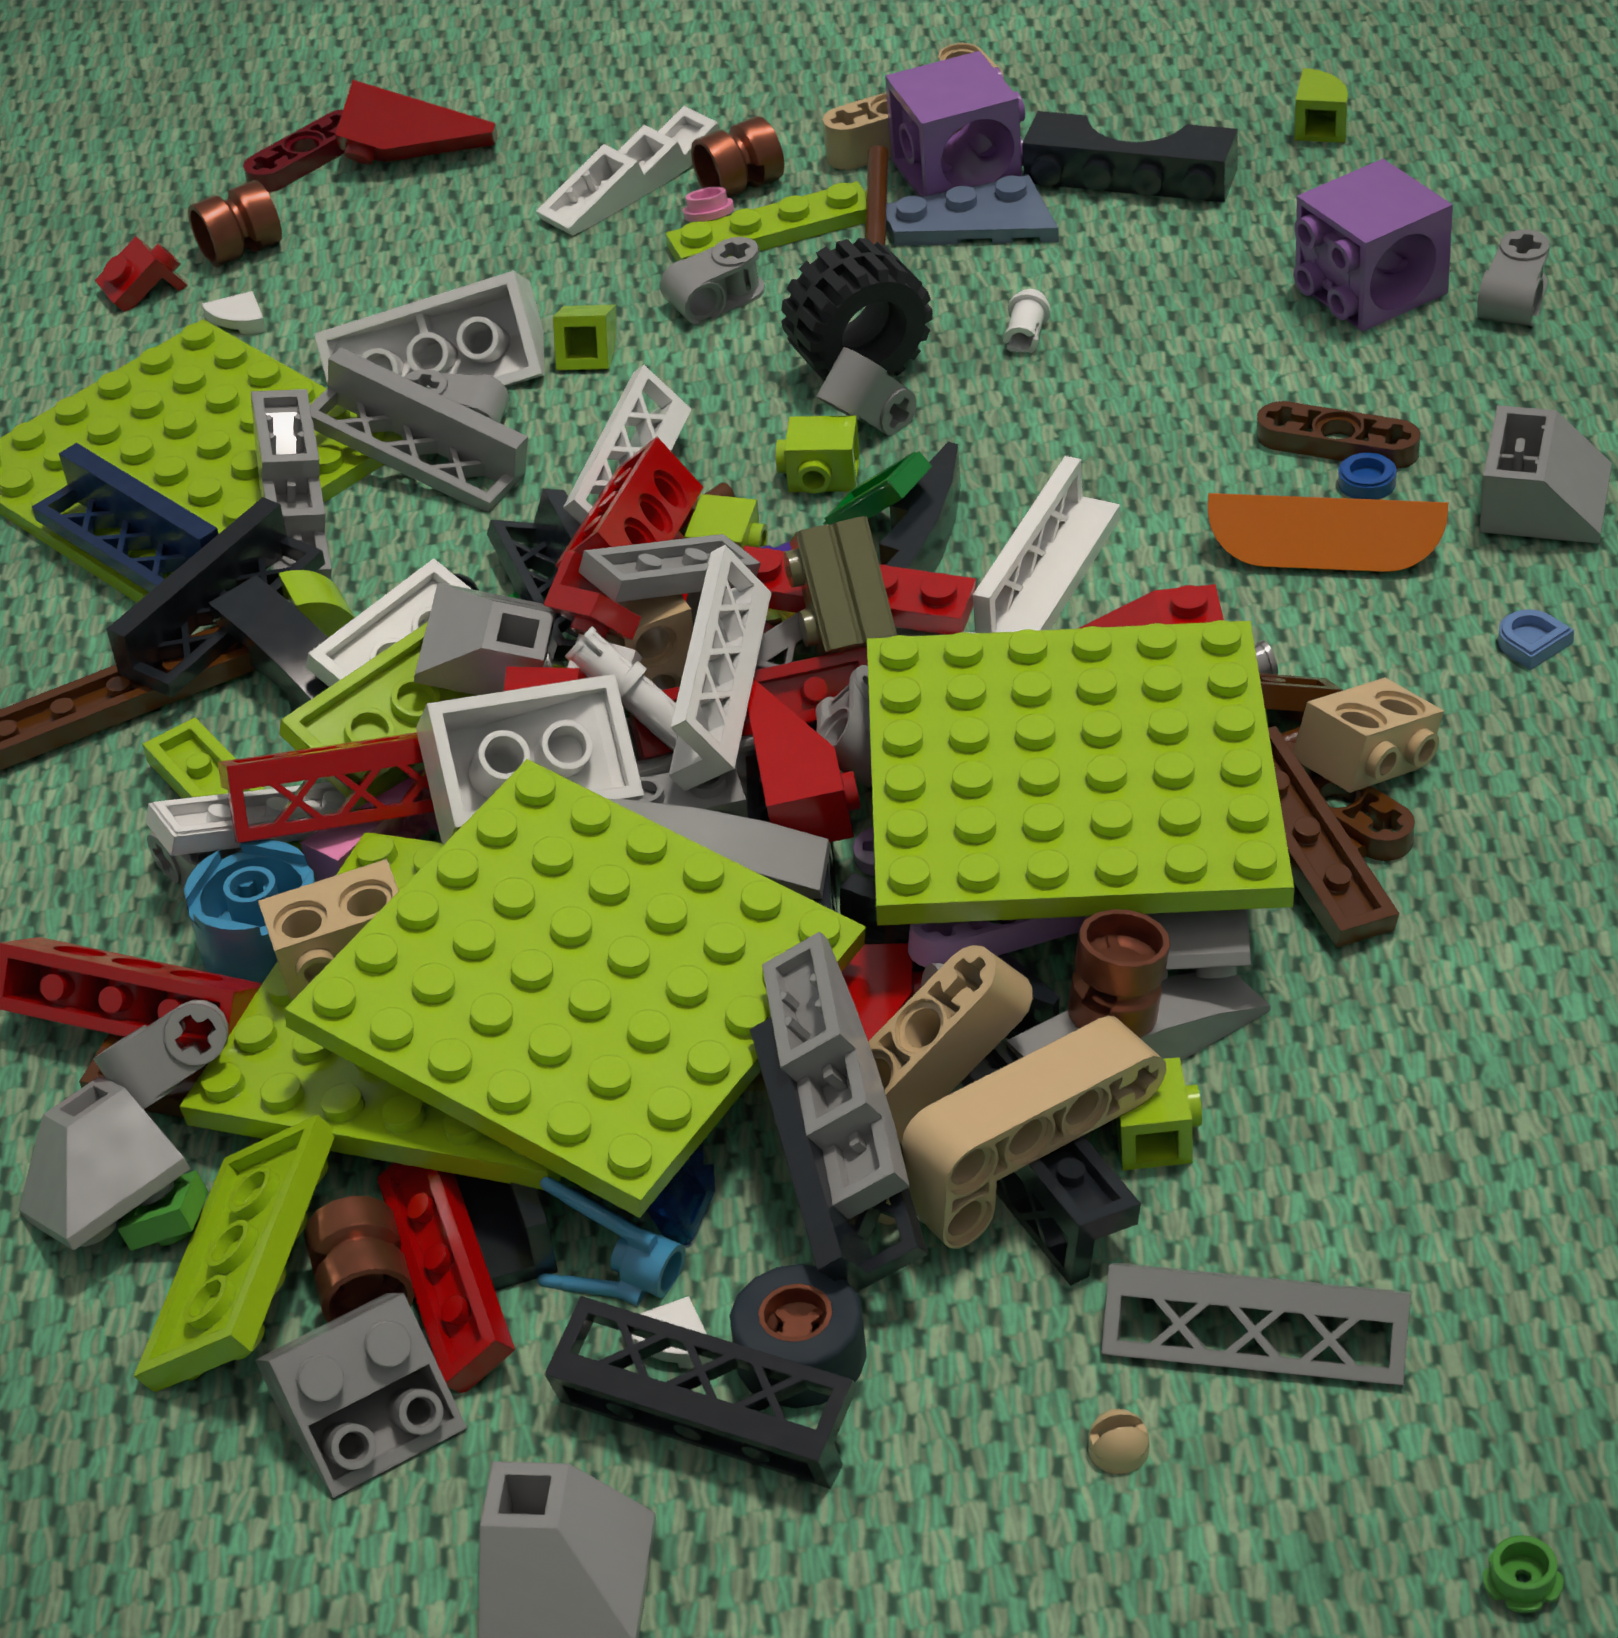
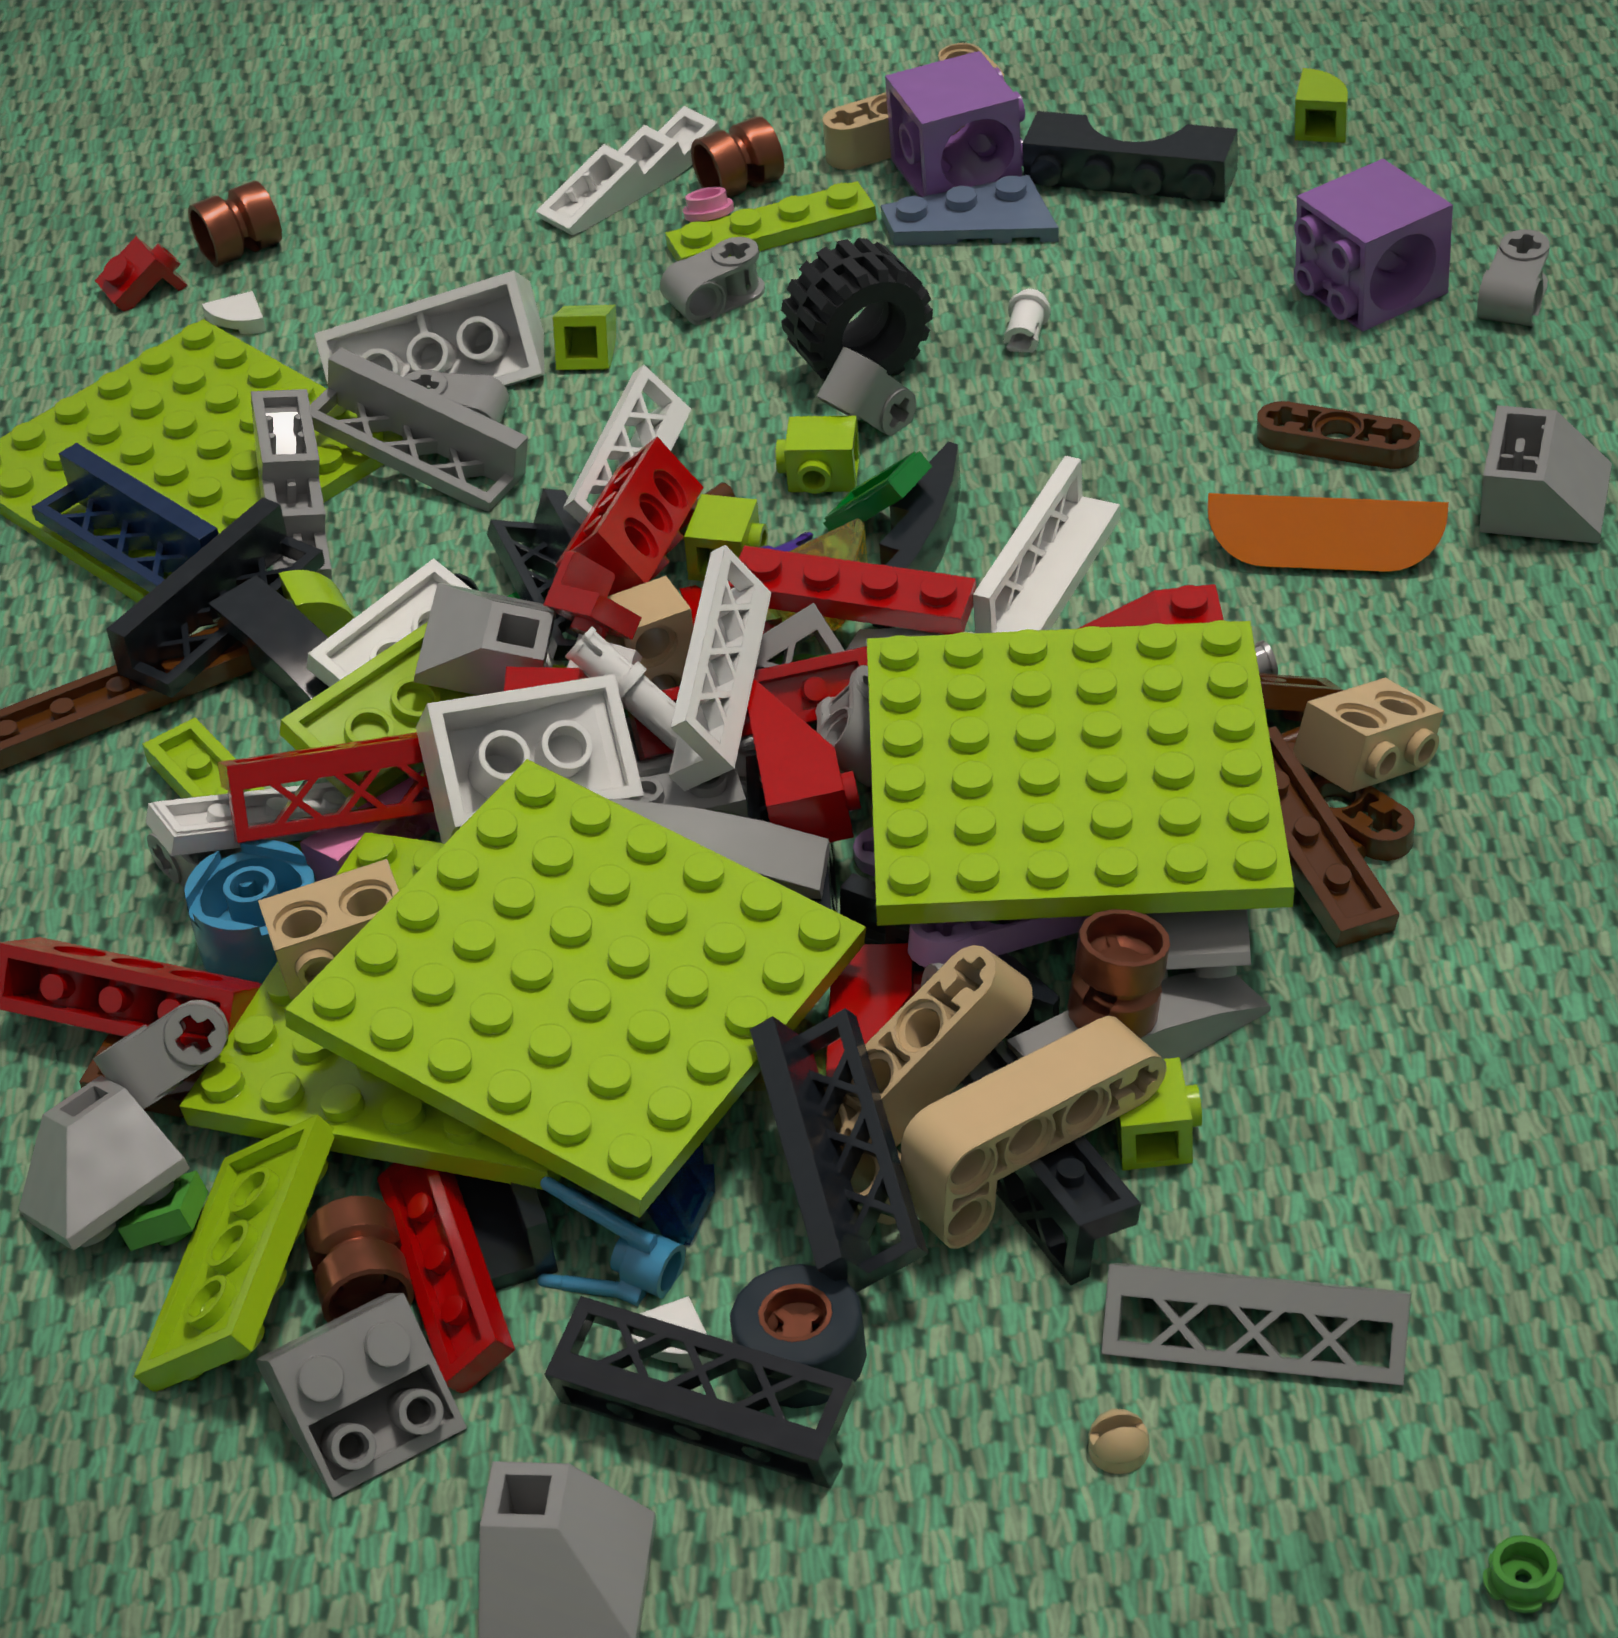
(286, 160): dark red beam -> none
(399, 127): red slope -> none
(658, 568): light grey piece -> none
(835, 1075): light grey slope -> none
(839, 586): olive brick -> none
(876, 194): reddish brown bar -> none
(1367, 476): blue tile -> none
(1533, 637): medium blue tile -> none

